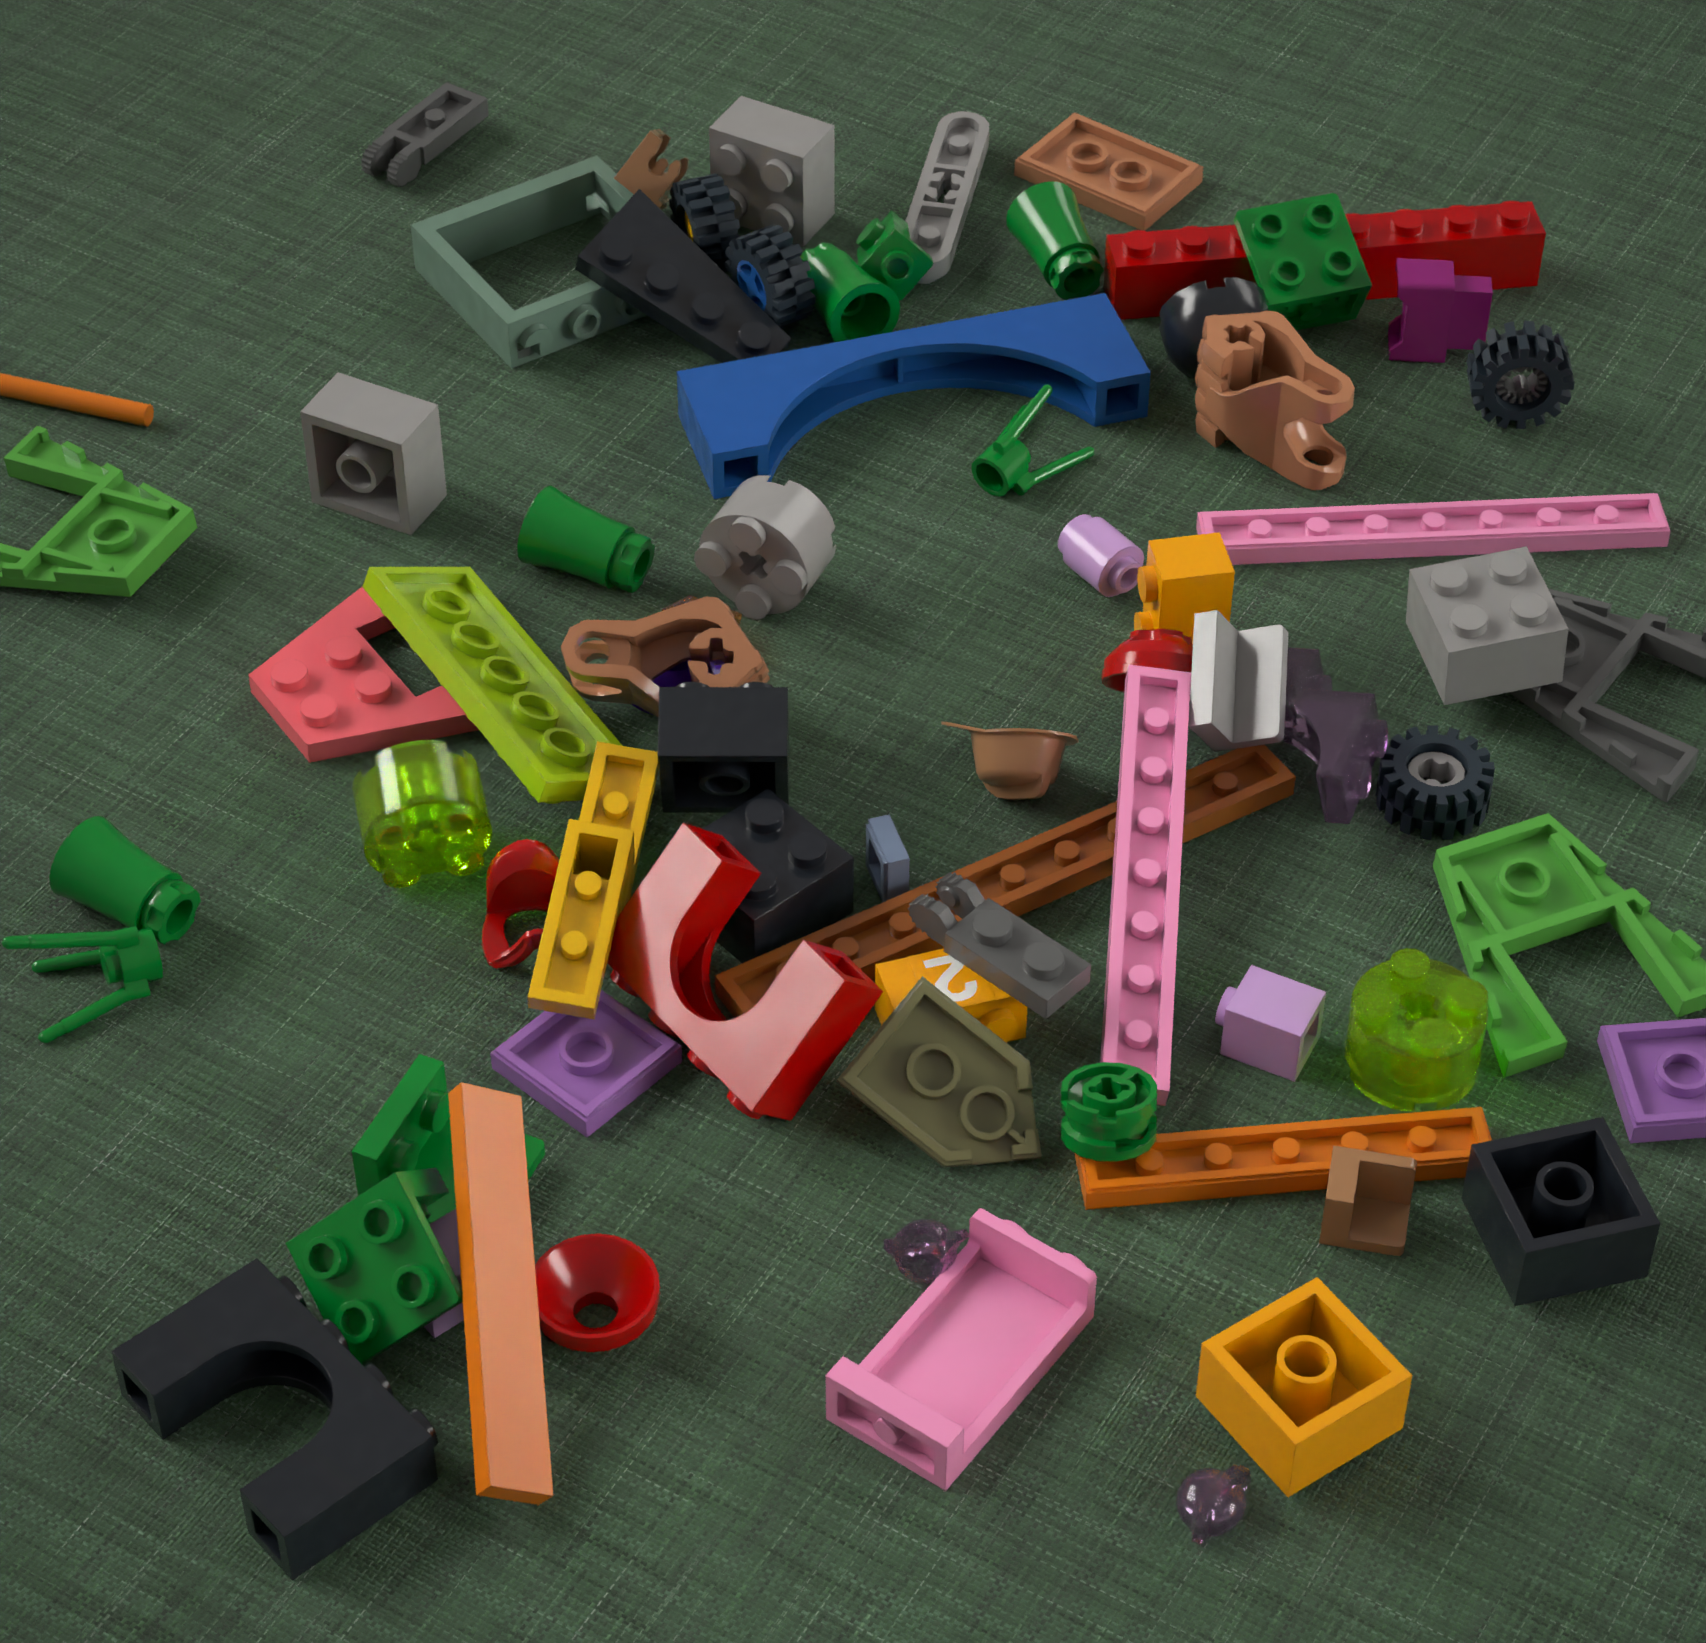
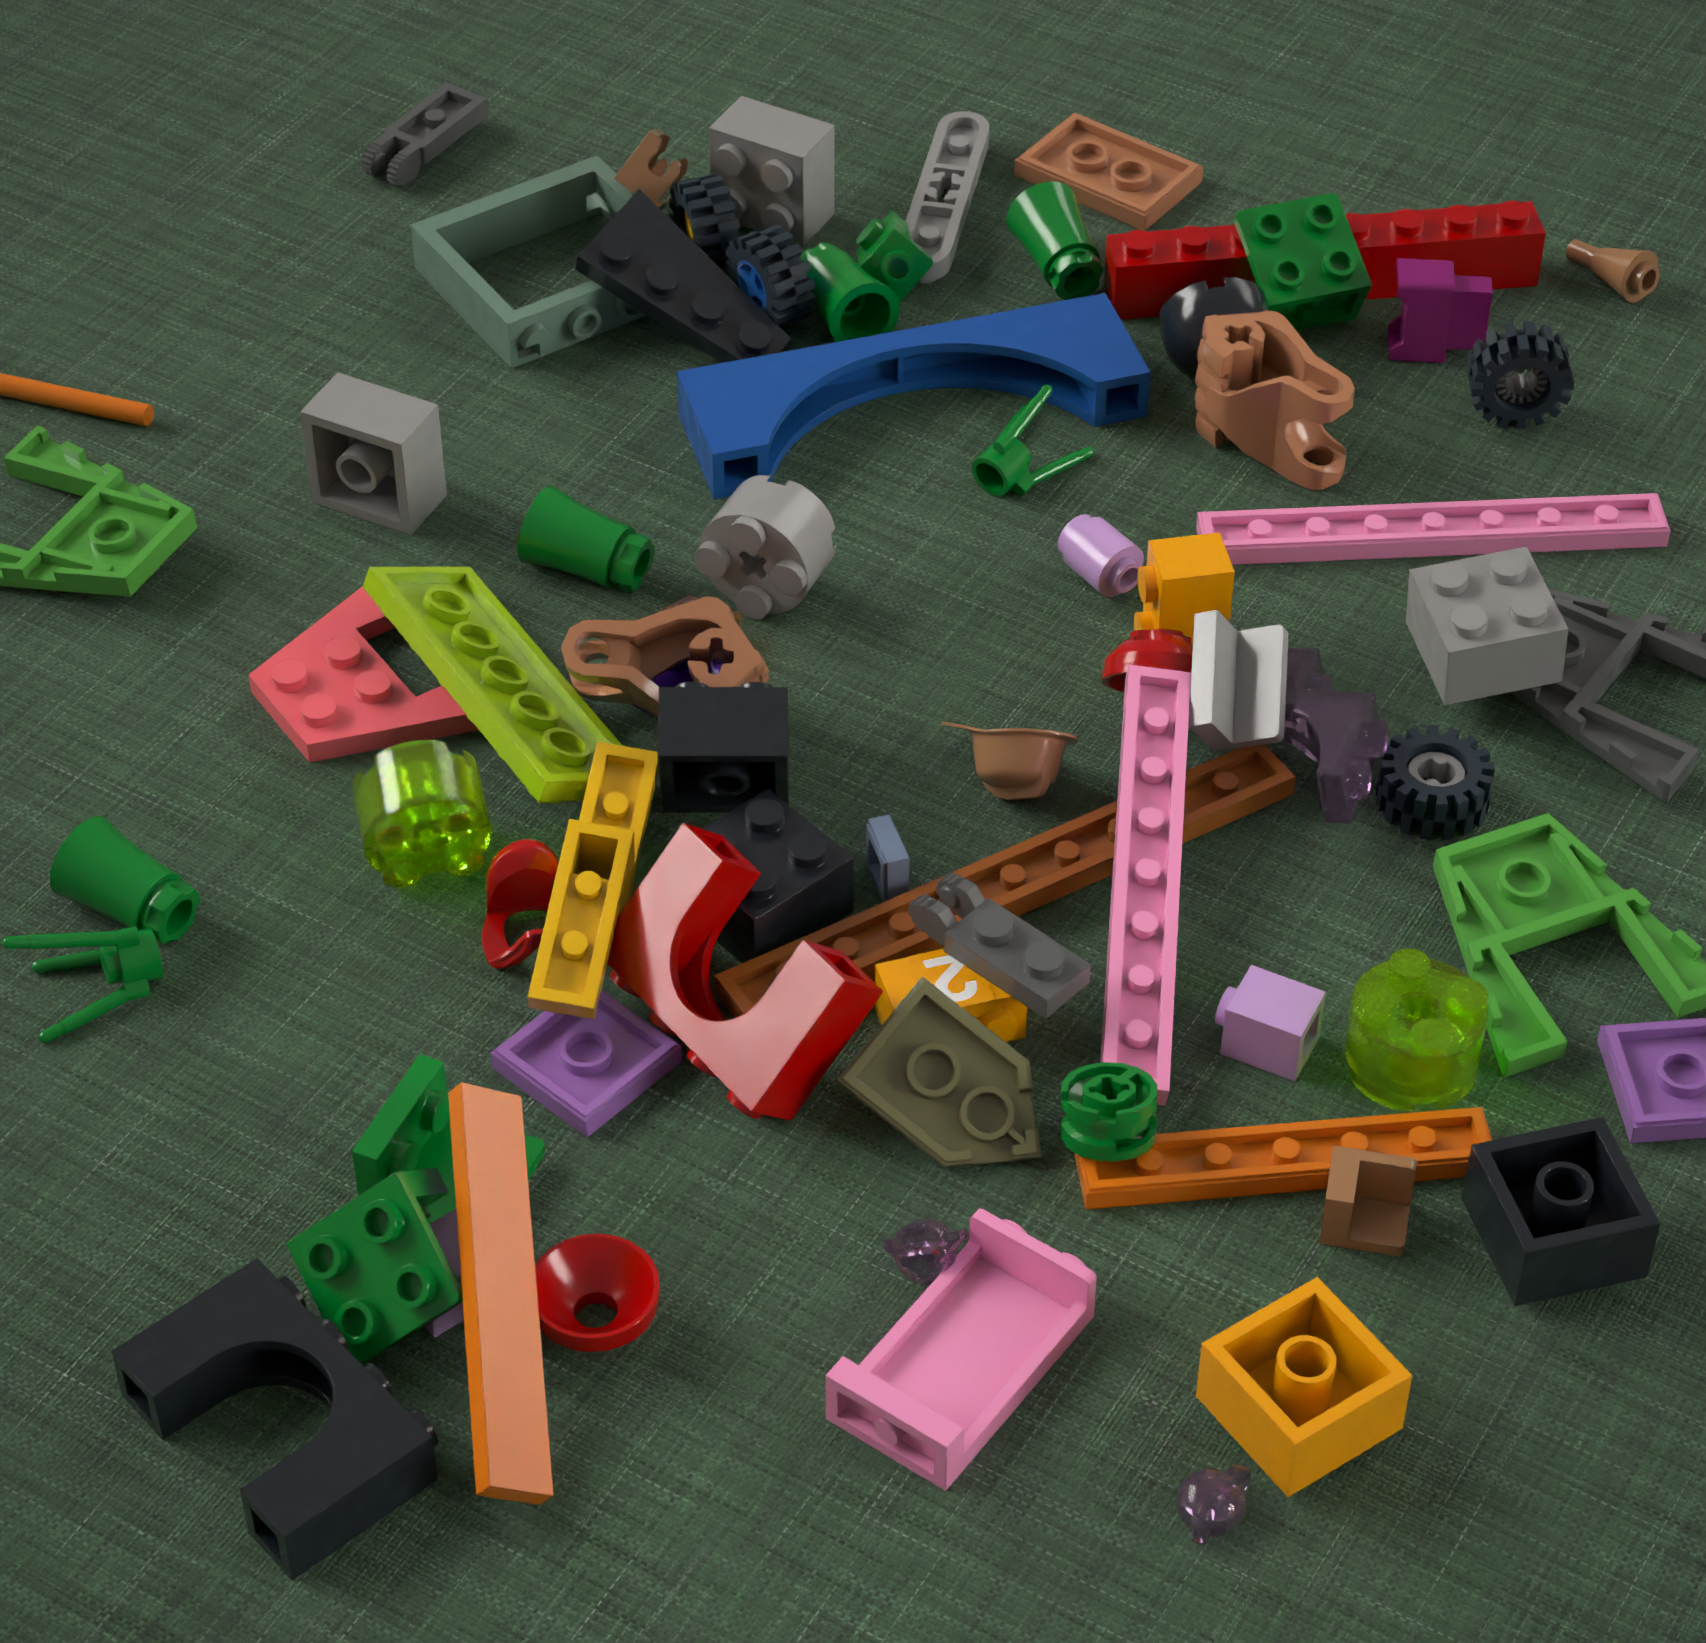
(1625, 270): none -> medium nougat cone

